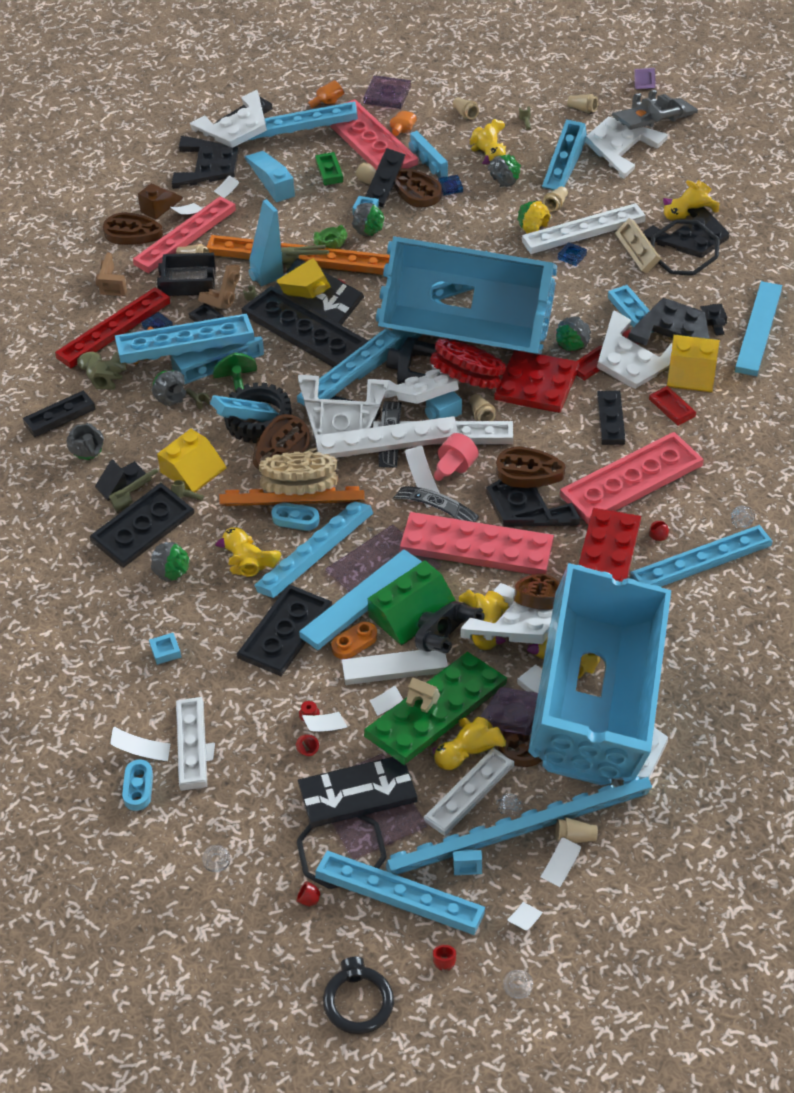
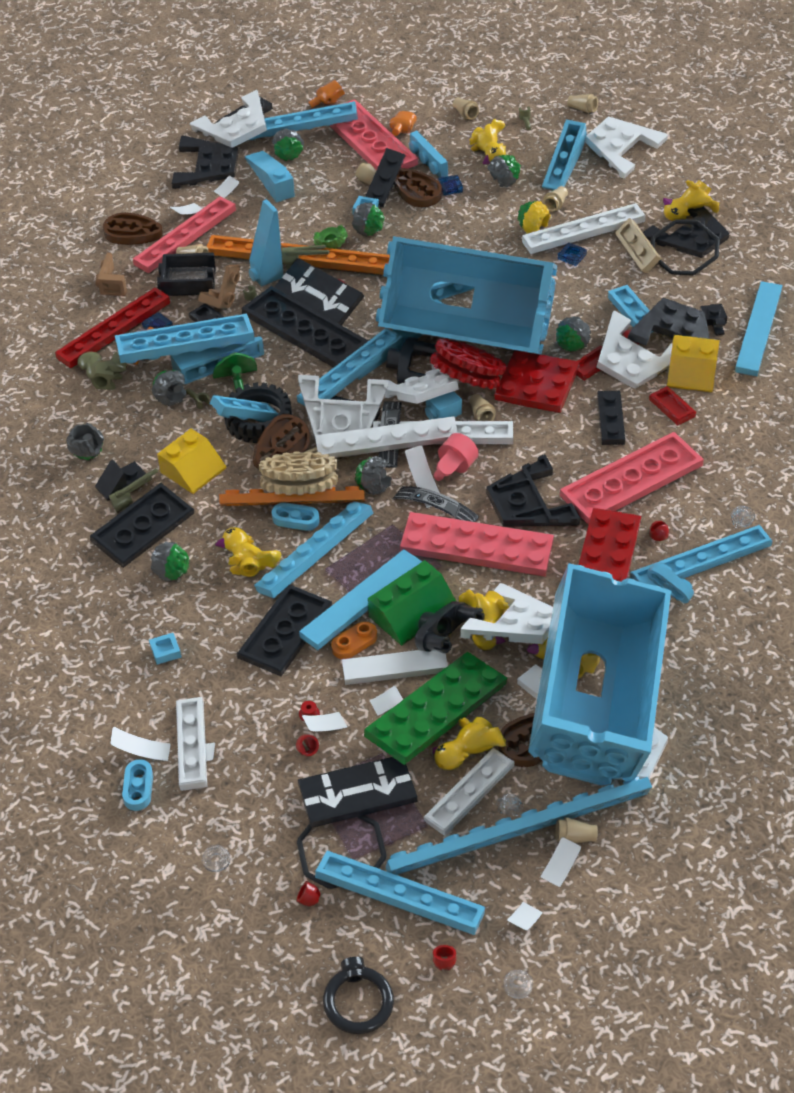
(59, 413): black plate -> none
(157, 200): reddish brown slope -> none
(179, 489): olive hand -> none
(287, 144): none -> green piece
(304, 281): yellow slope -> none
(329, 168): green plate -> none
(372, 475): none -> dark grey piece
(387, 92): clear purple plate -> none
(423, 691): tan tile -> none
(467, 862): medium azure plate -> none
(512, 710): clear purple plate -> none
(528, 589): reddish brown piece -> none
(538, 476): reddish brown piece -> none
(644, 78): lavender tile -> none
(653, 110): dark grey piece -> none
(665, 578): none -> medium azure plate

